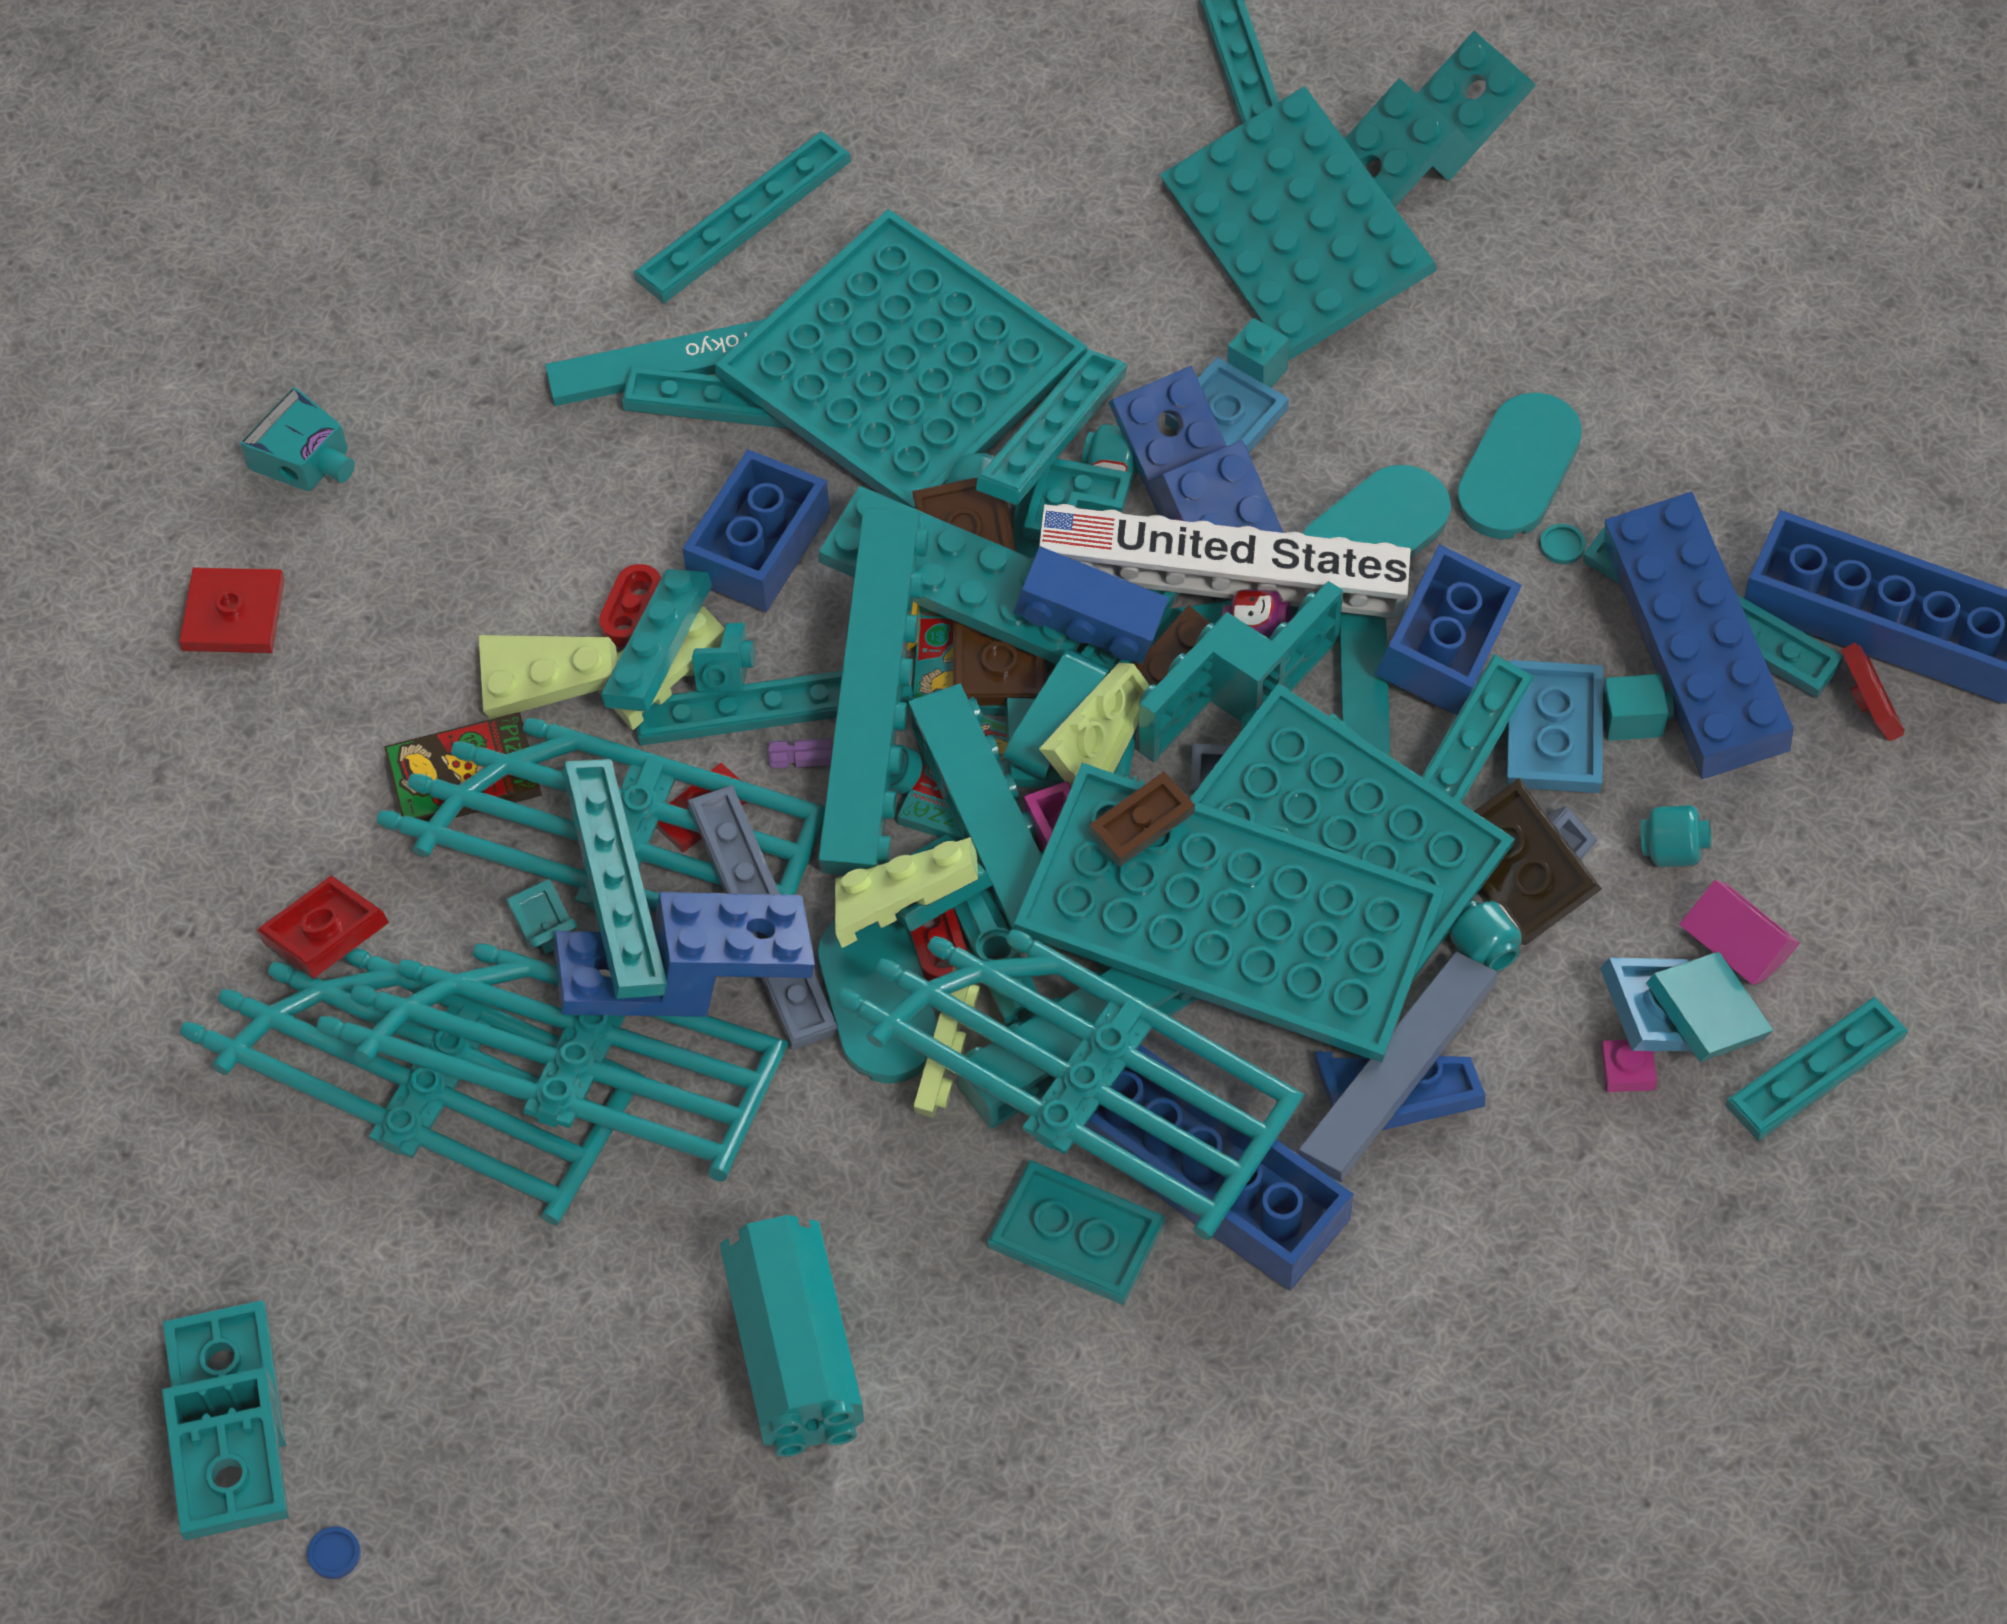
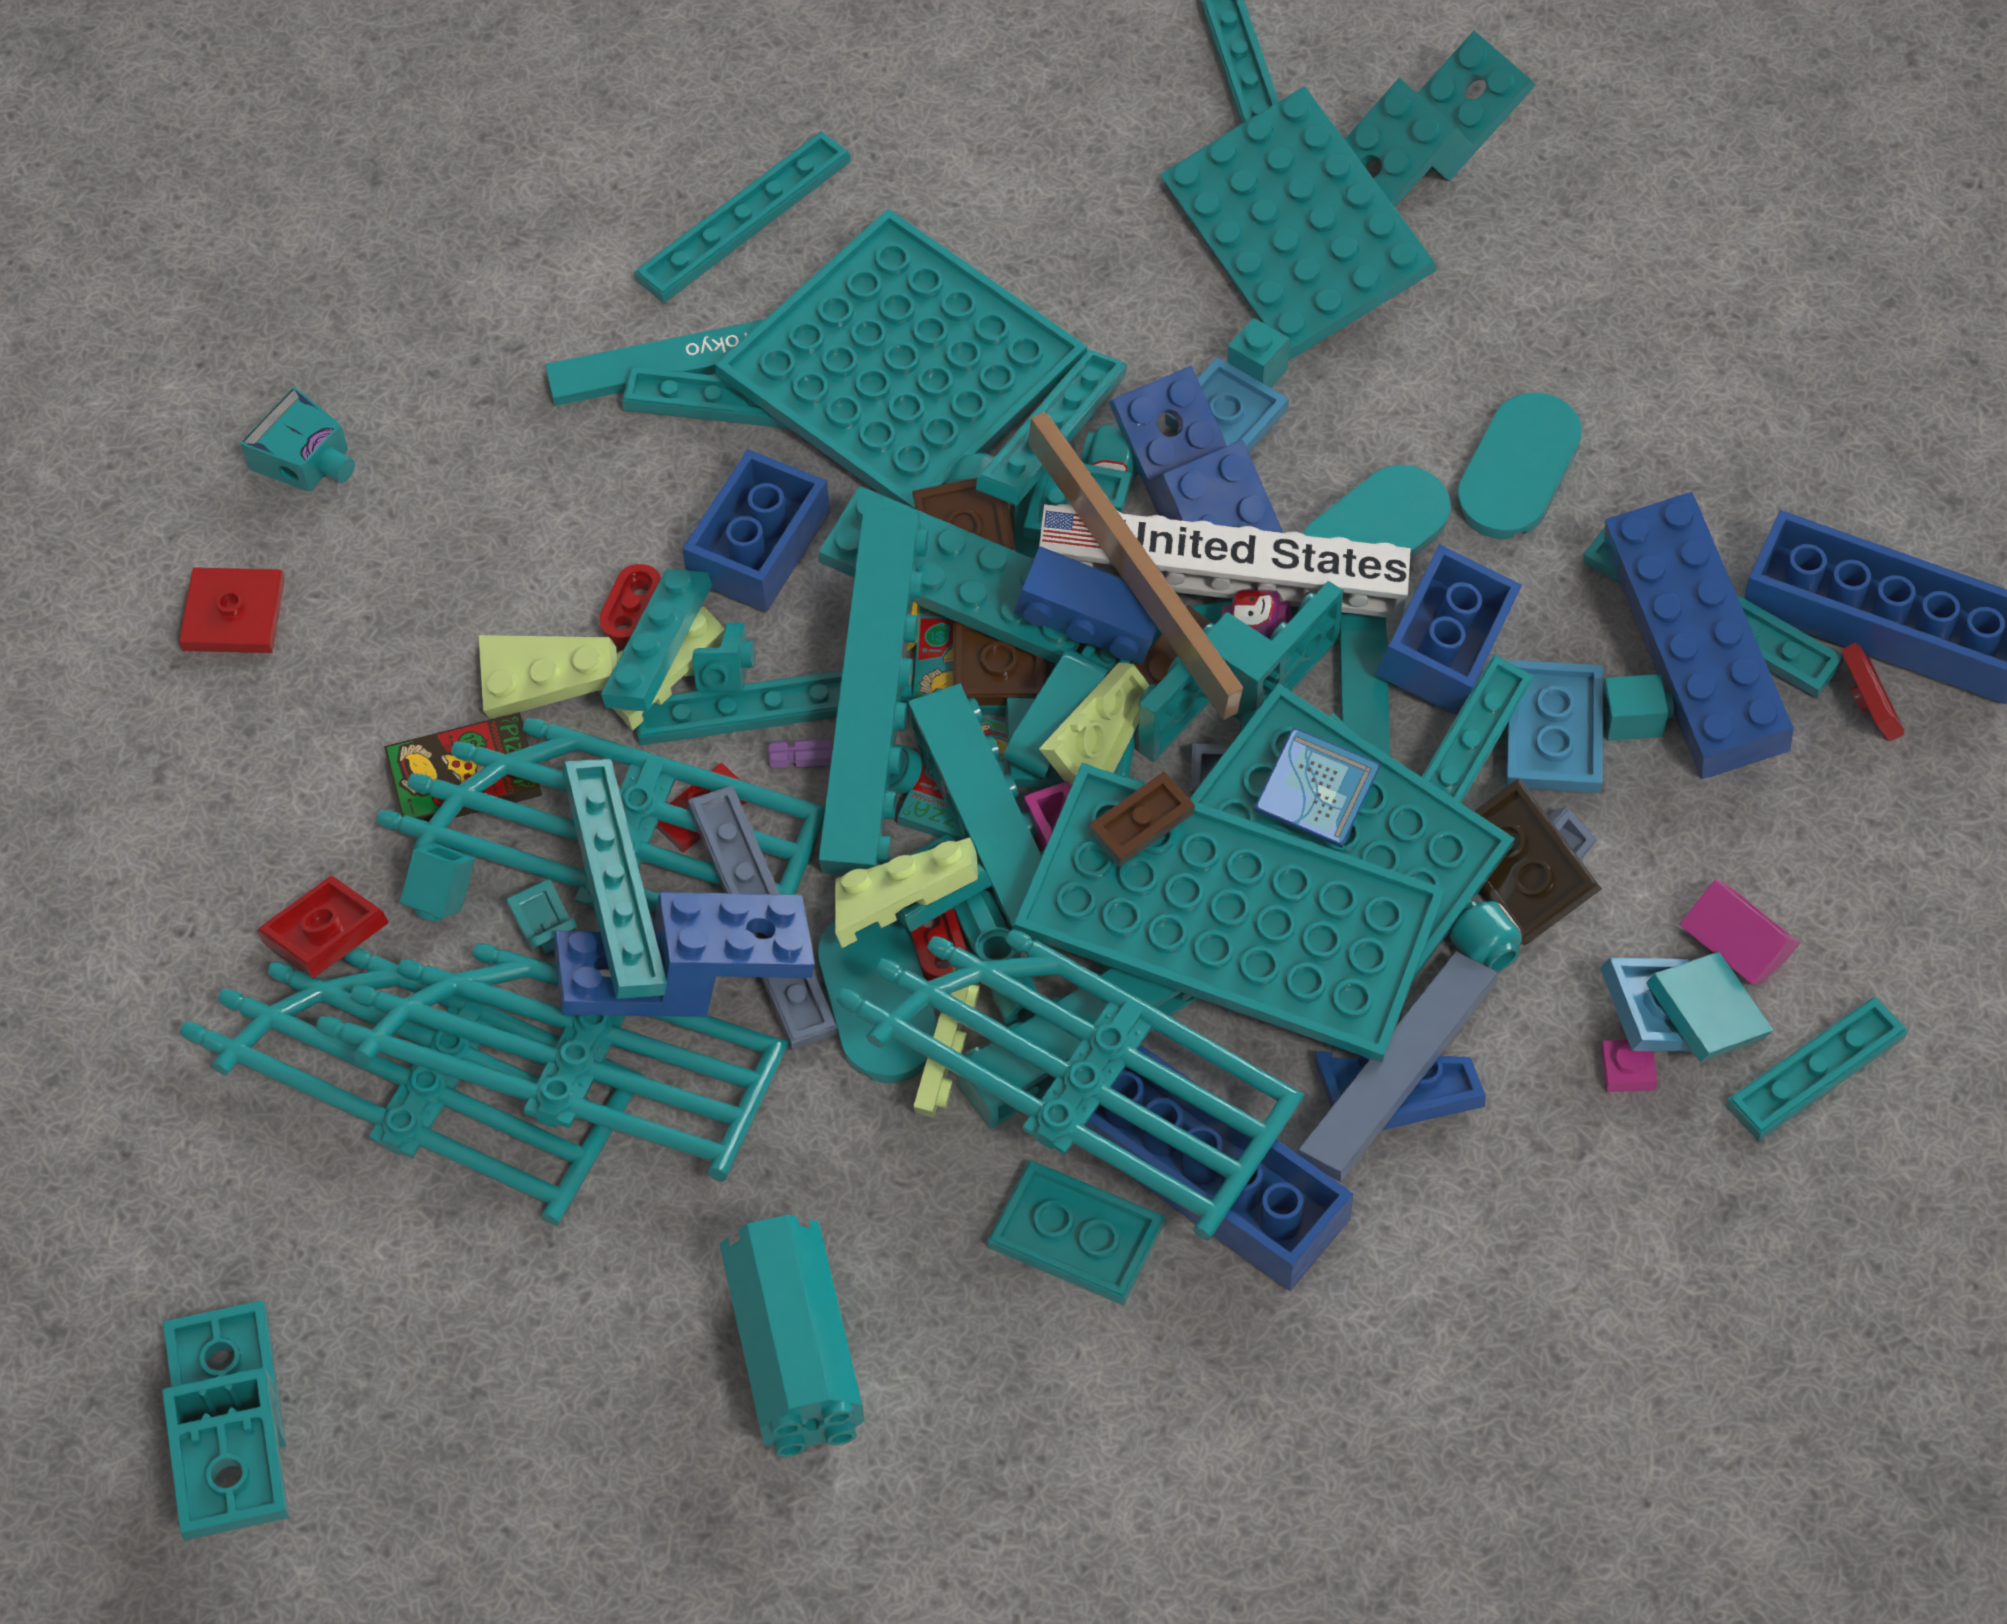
(334, 1552): blue piece -> none
(437, 881): none -> teal brick
(1135, 566): none -> medium nougat tile
(1317, 787): none -> piece
(1562, 544): teal piece -> none
(1675, 836): teal head -> none

